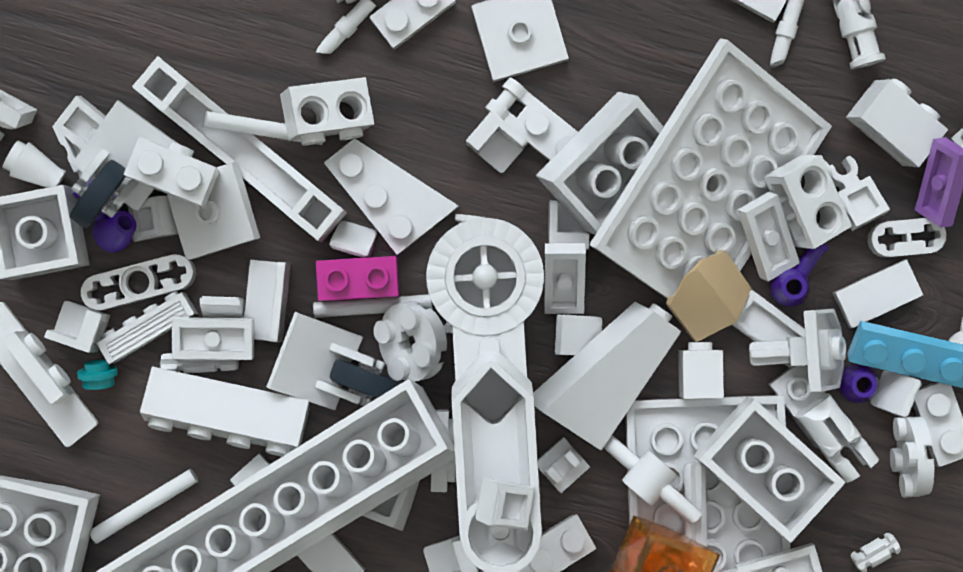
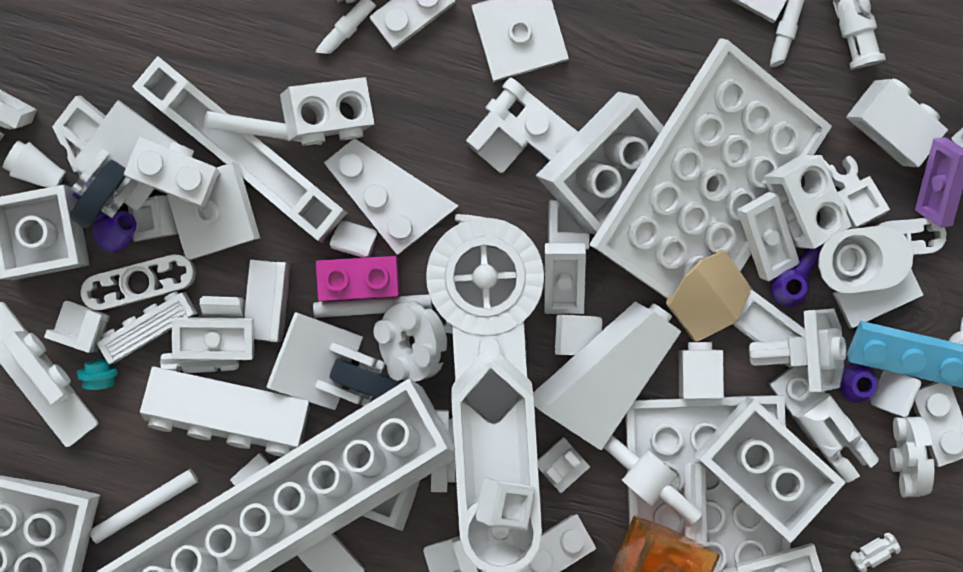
(865, 259): none -> white piece

